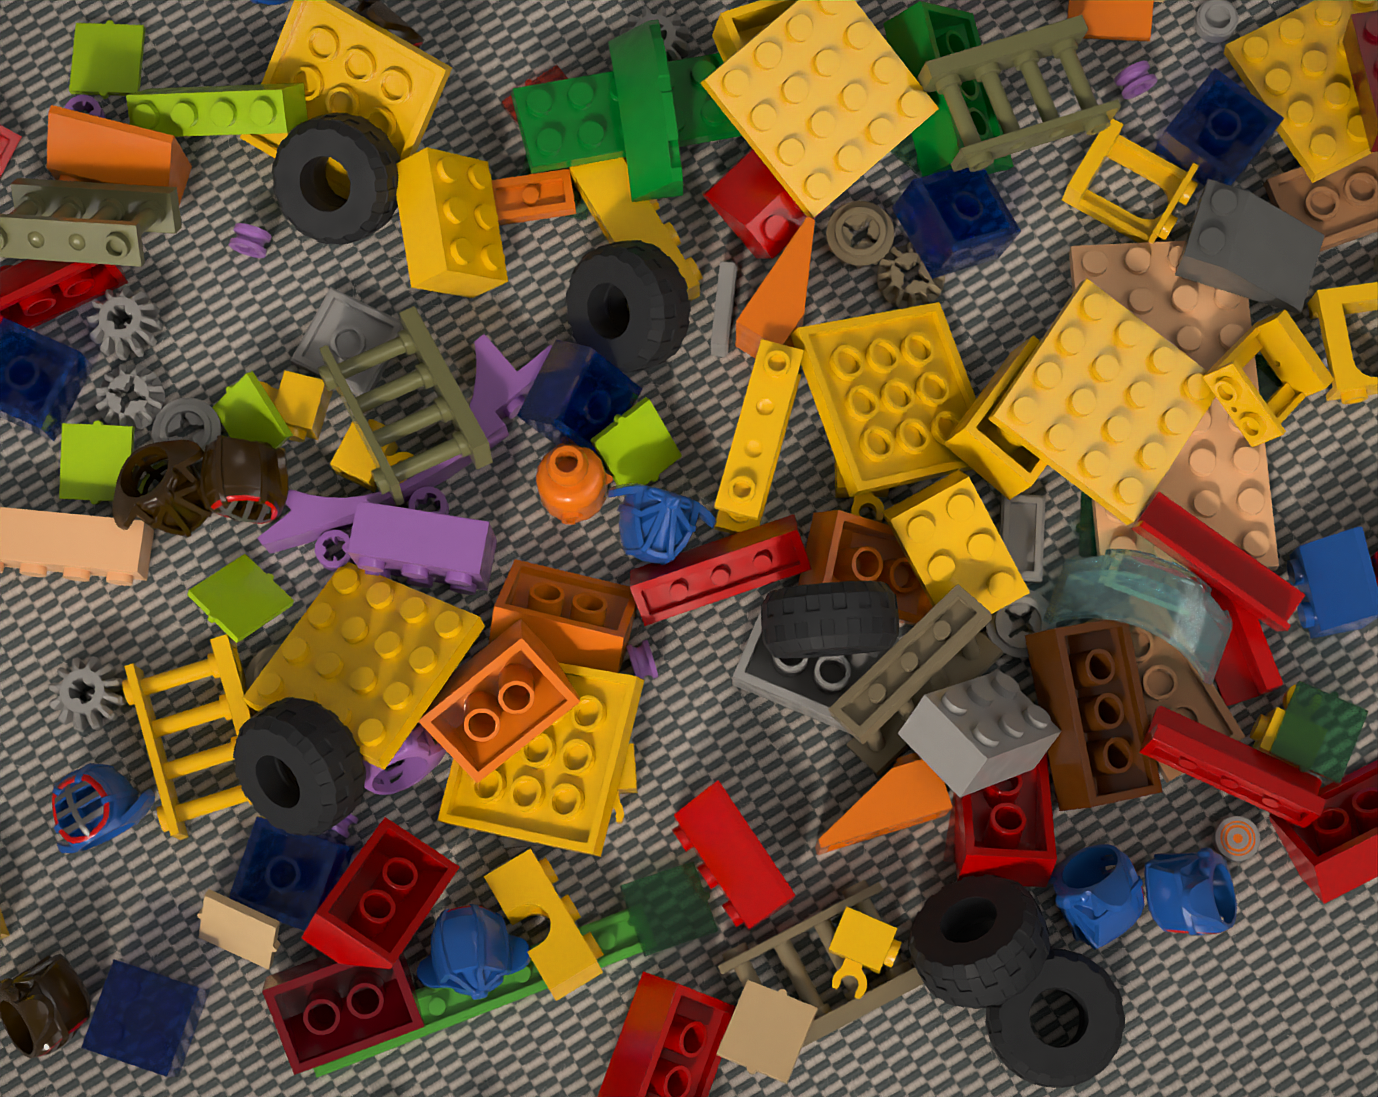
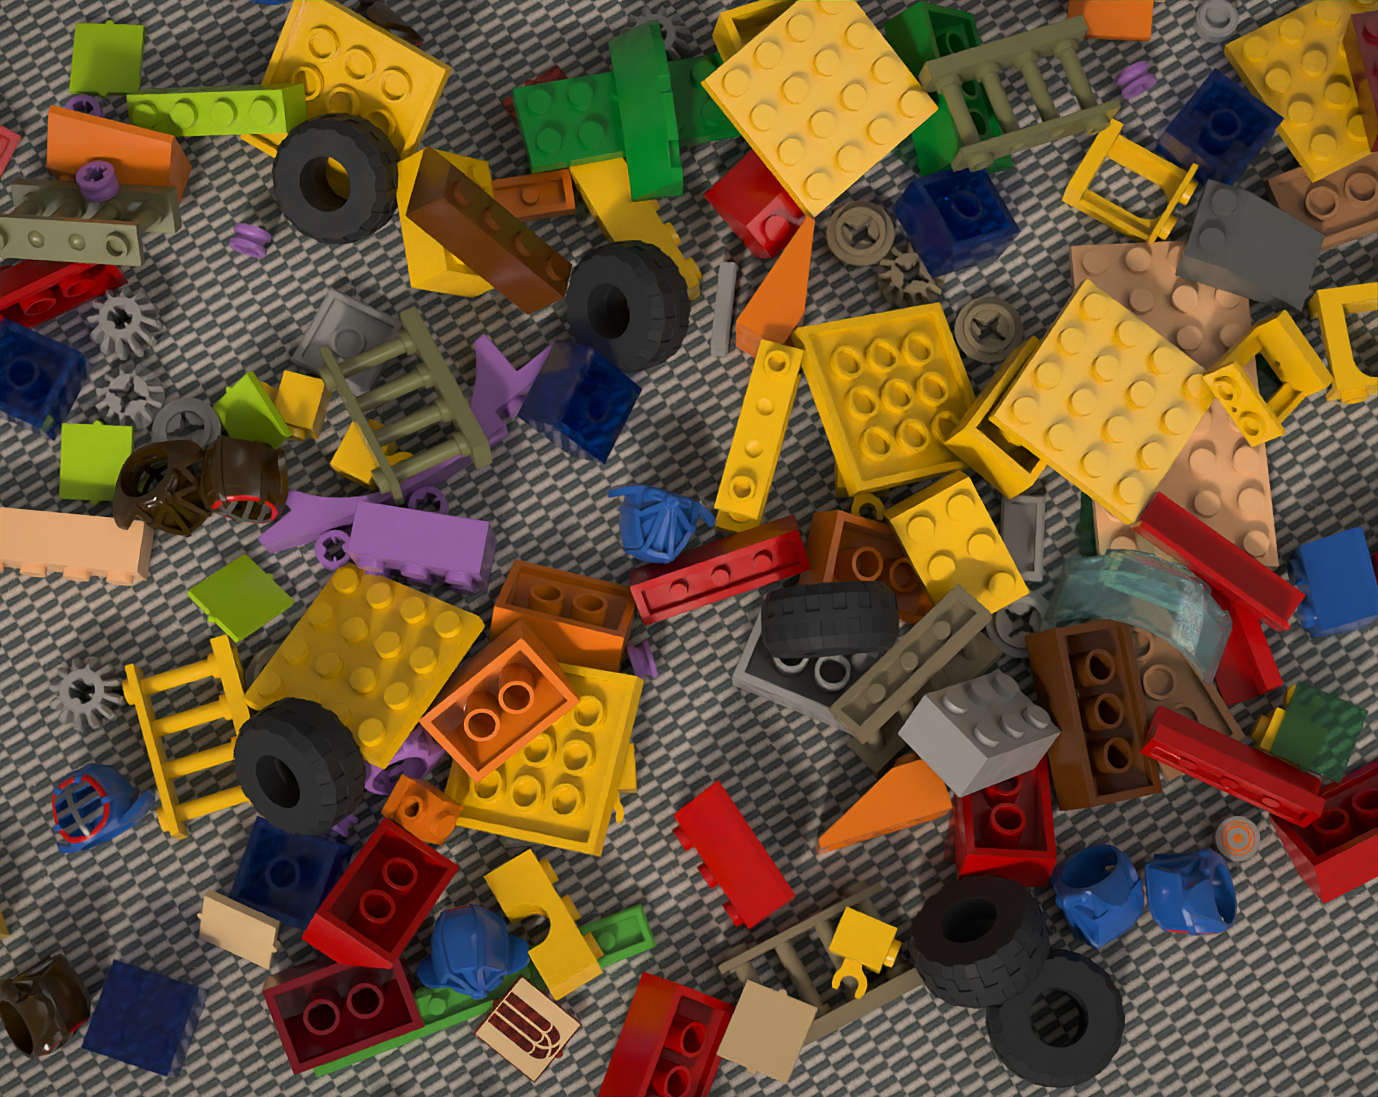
(97, 181): none -> medium lavender bush
(422, 809): none -> orange brick
(486, 235): none -> reddish brown slope
(527, 1028): none -> piece
(572, 483): orange piece -> none
(636, 445): lime piece -> none
(668, 909): clear green piece -> none
(982, 312): none -> dark tan gear

